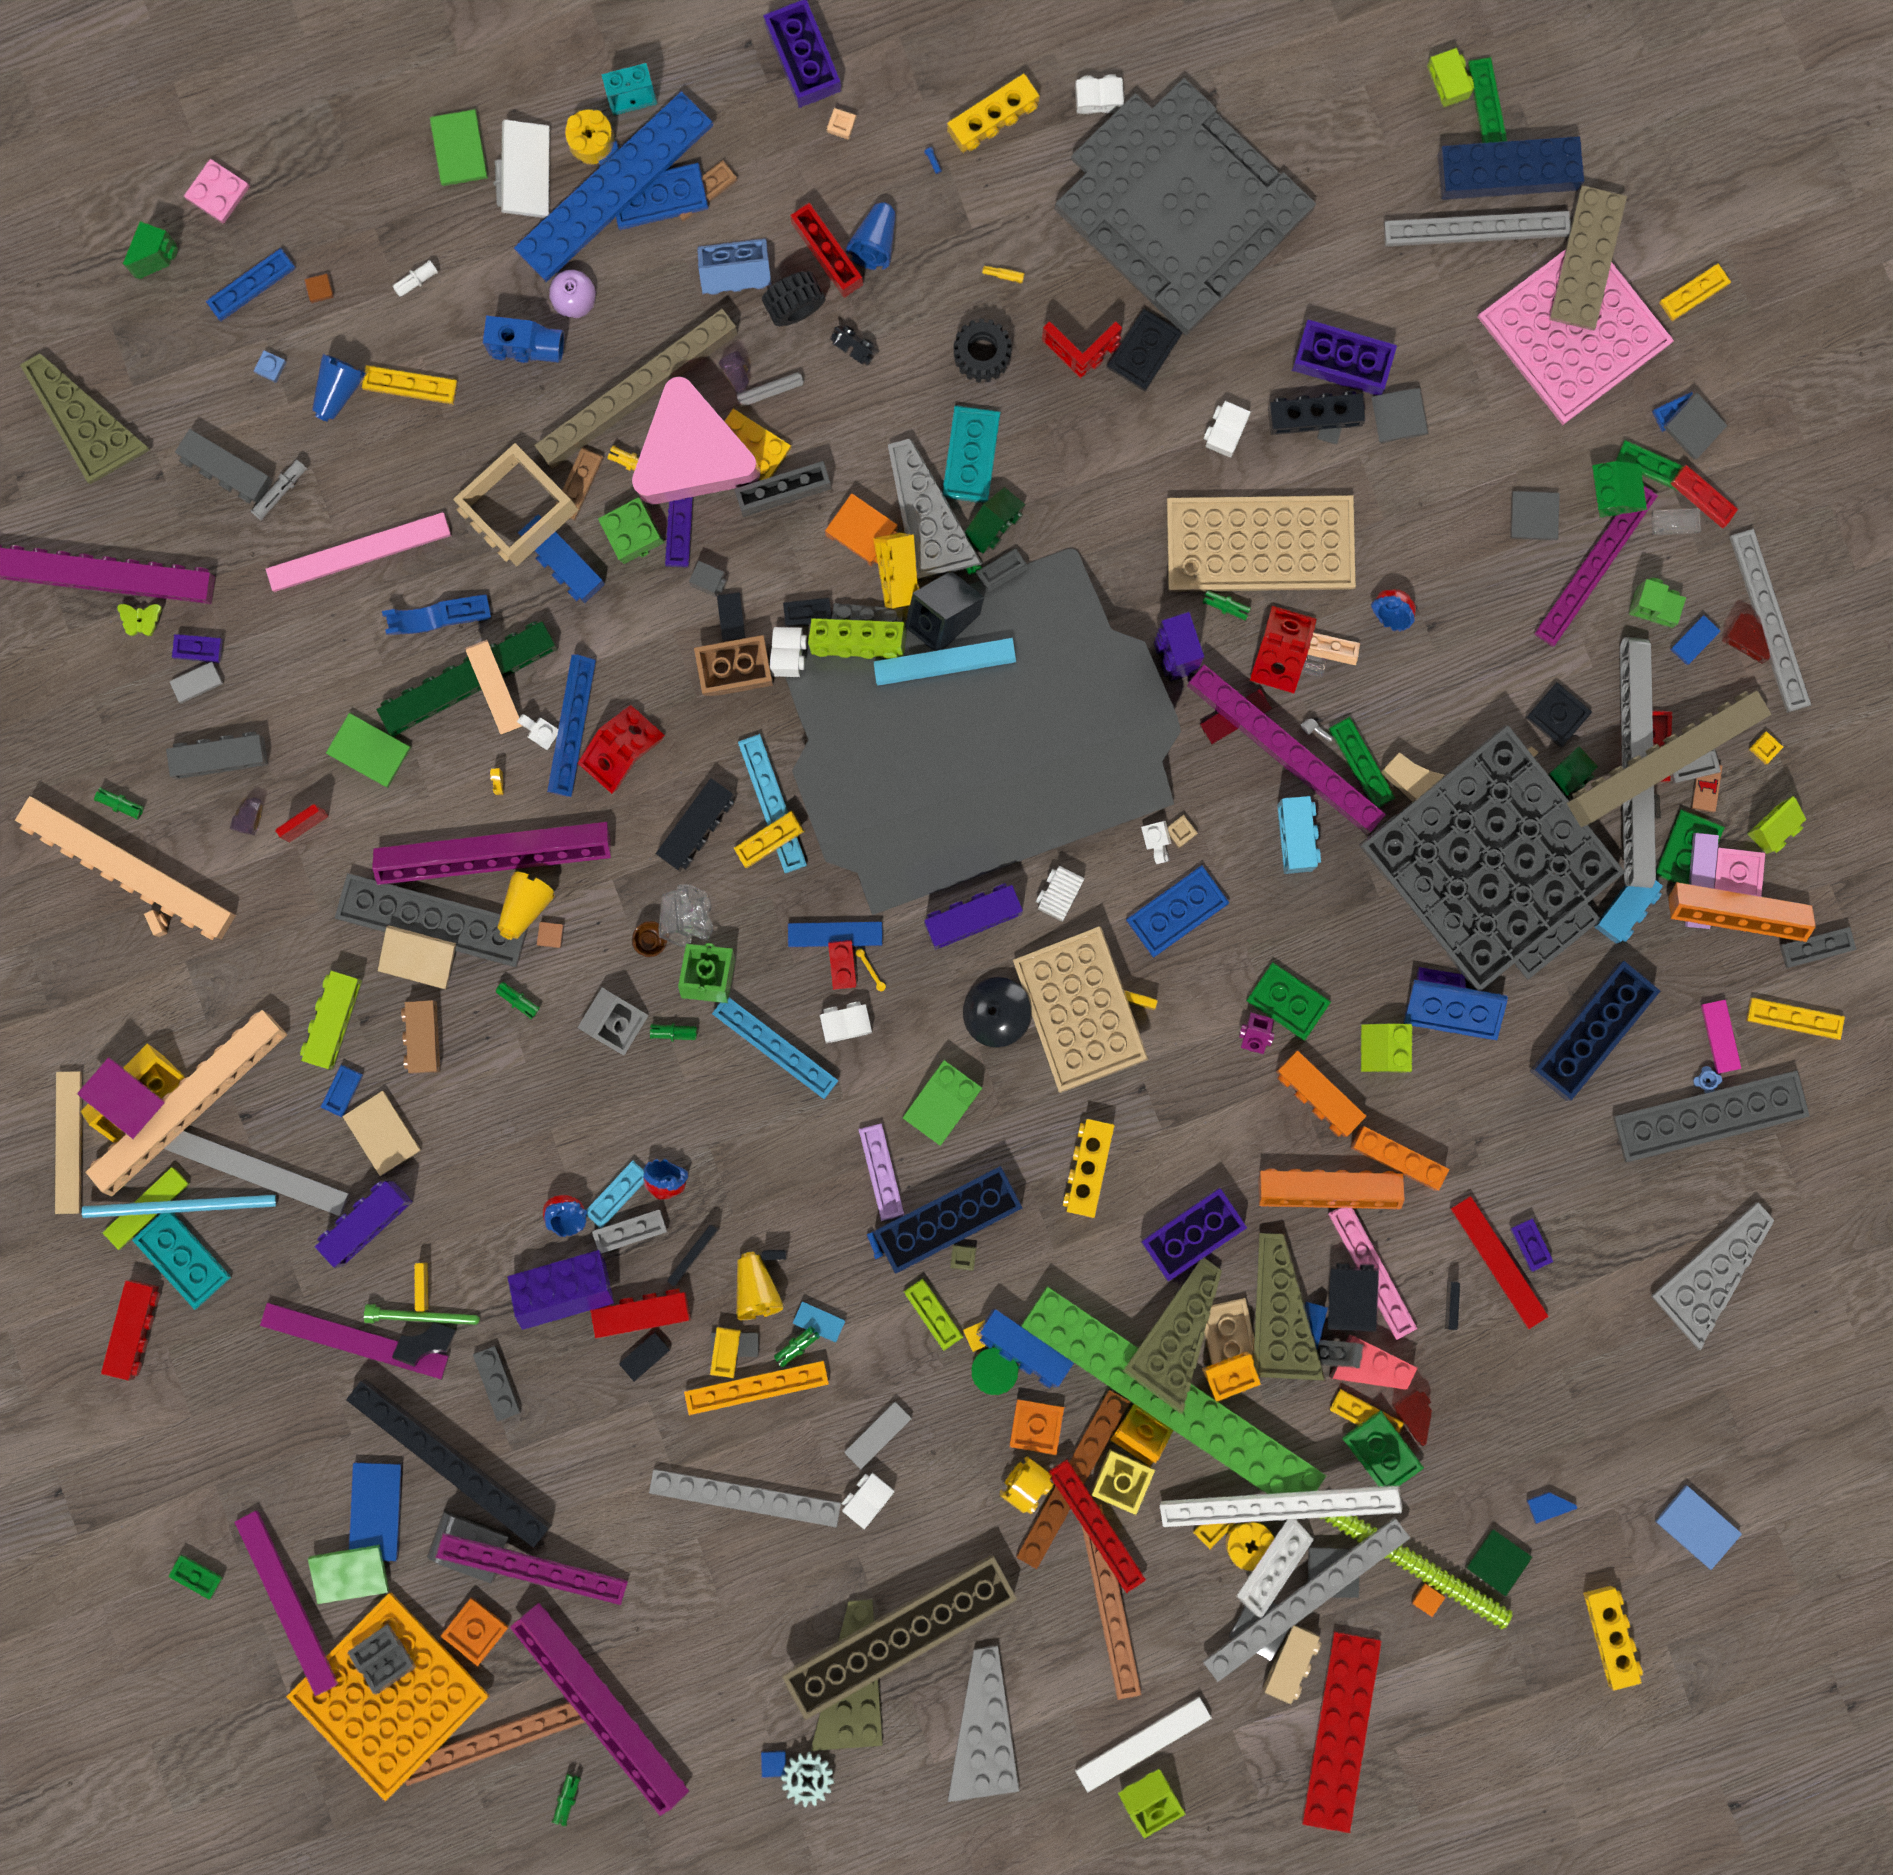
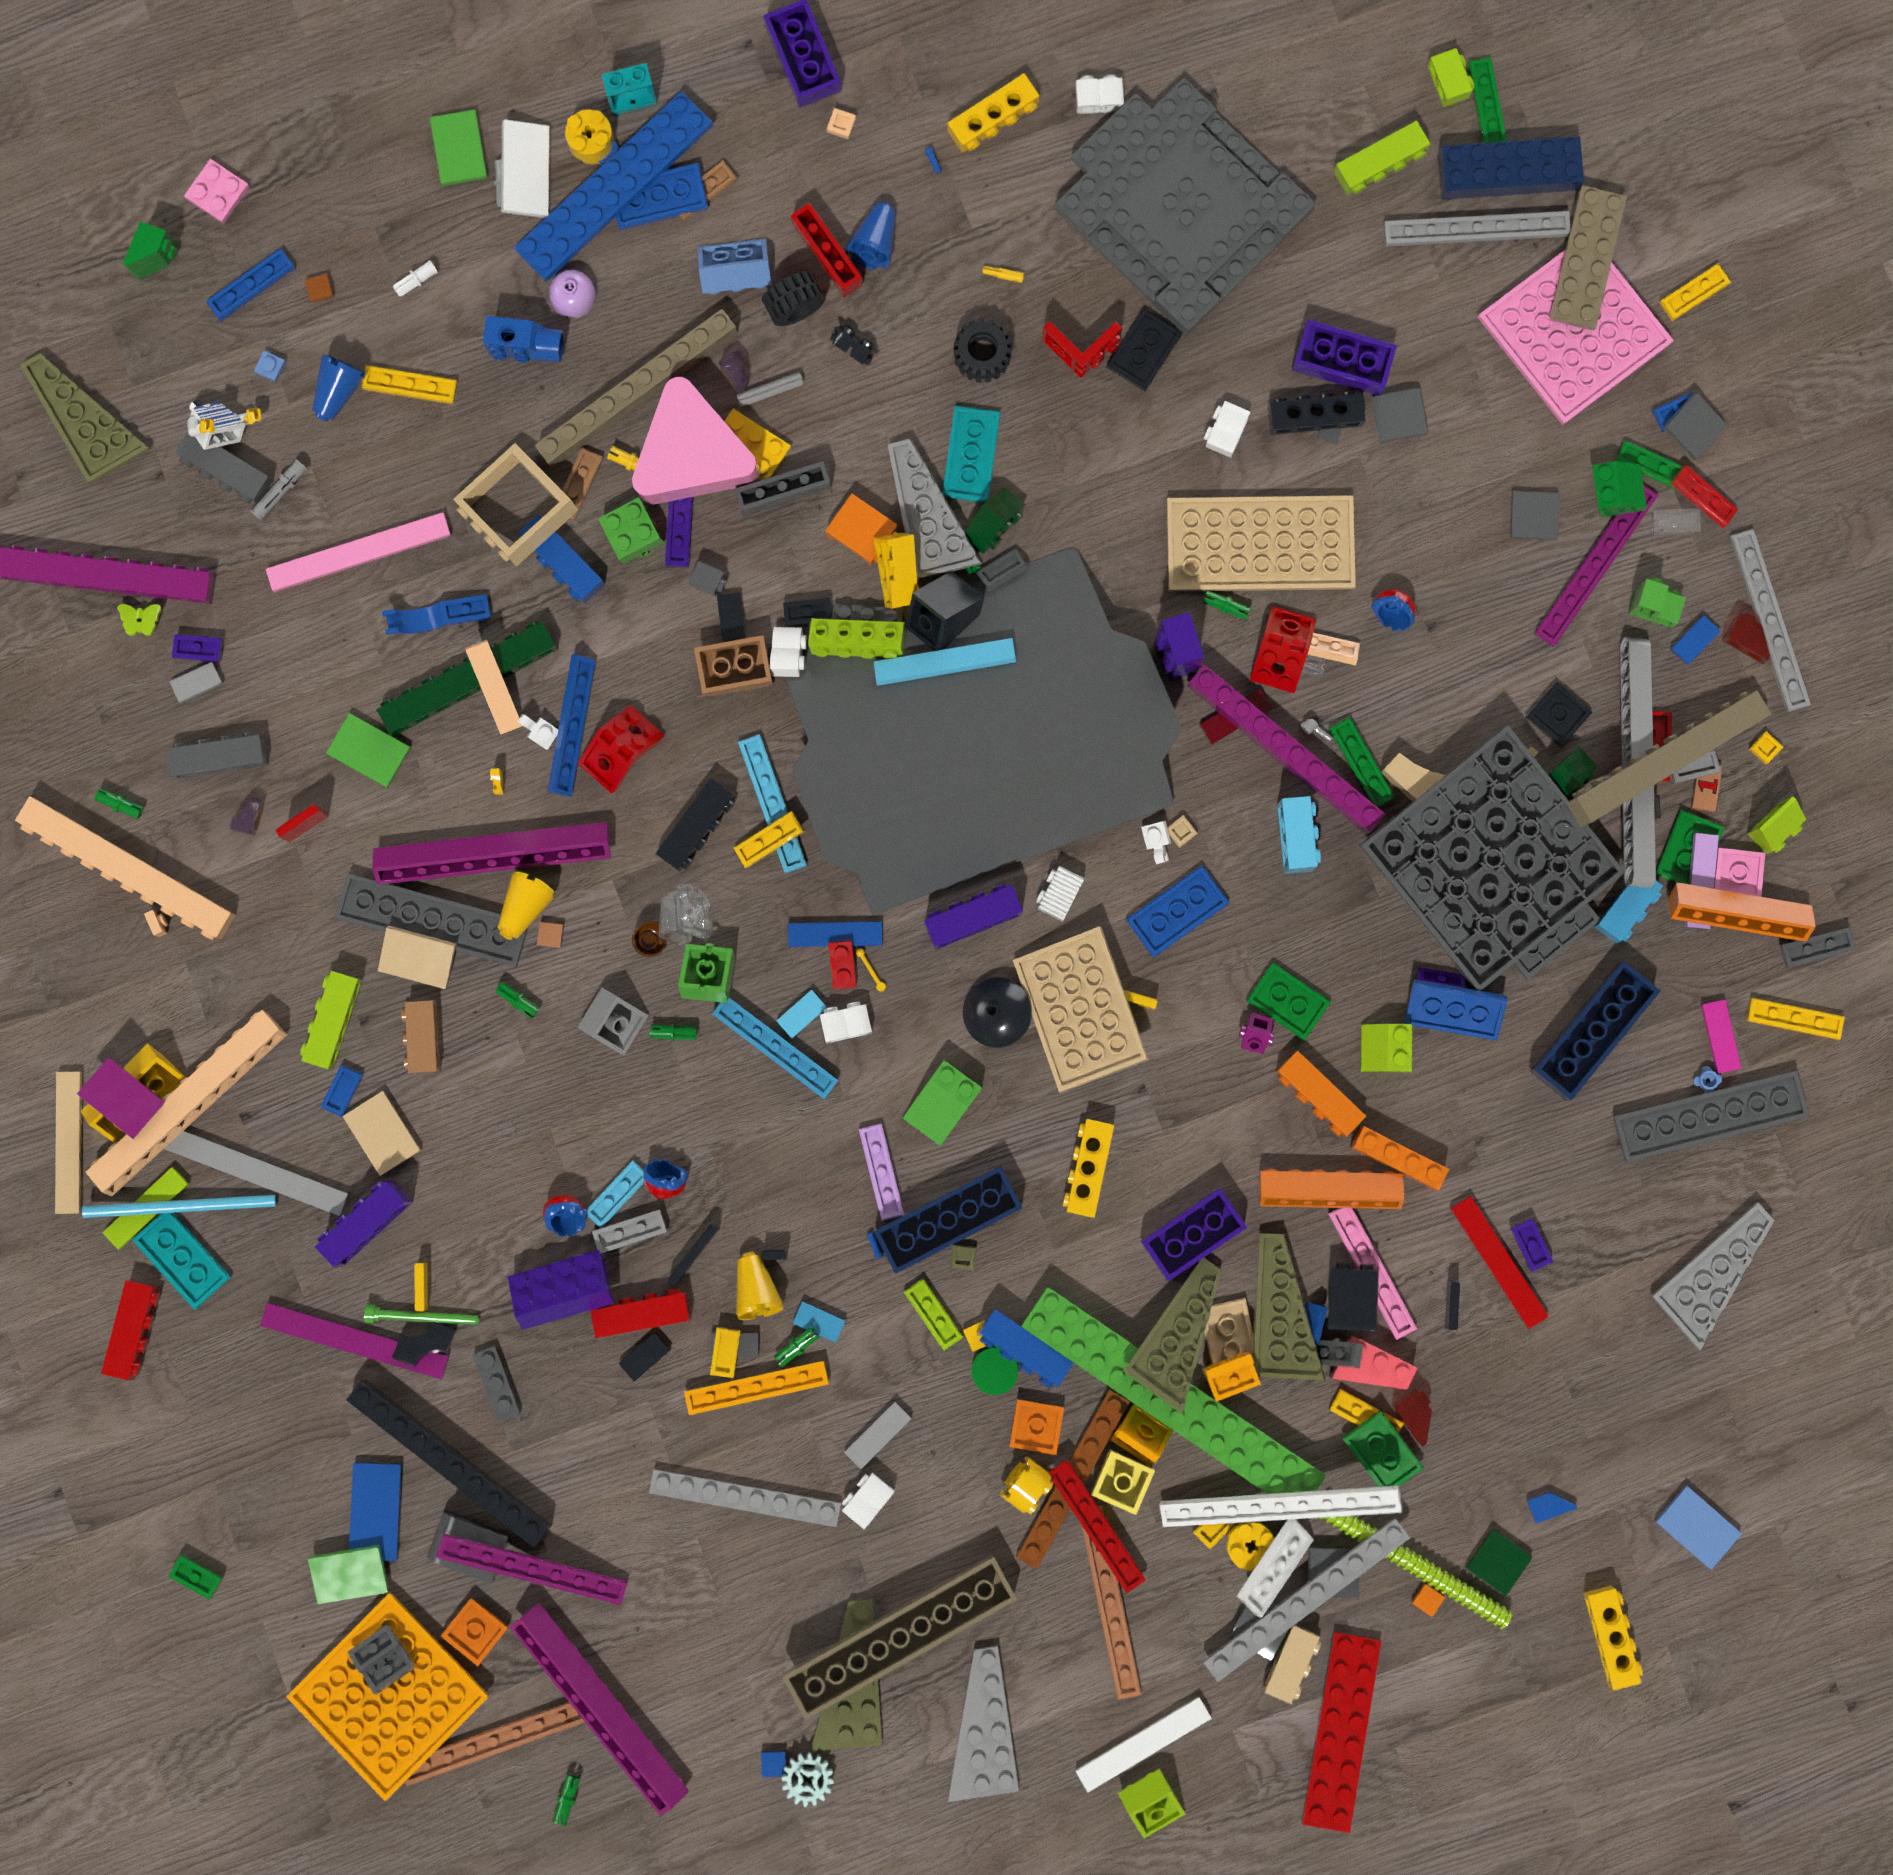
(217, 425): none -> white torso
(286, 1603): magenta tile -> none
(801, 1014): none -> medium azure tile
(1381, 158): none -> lime brick

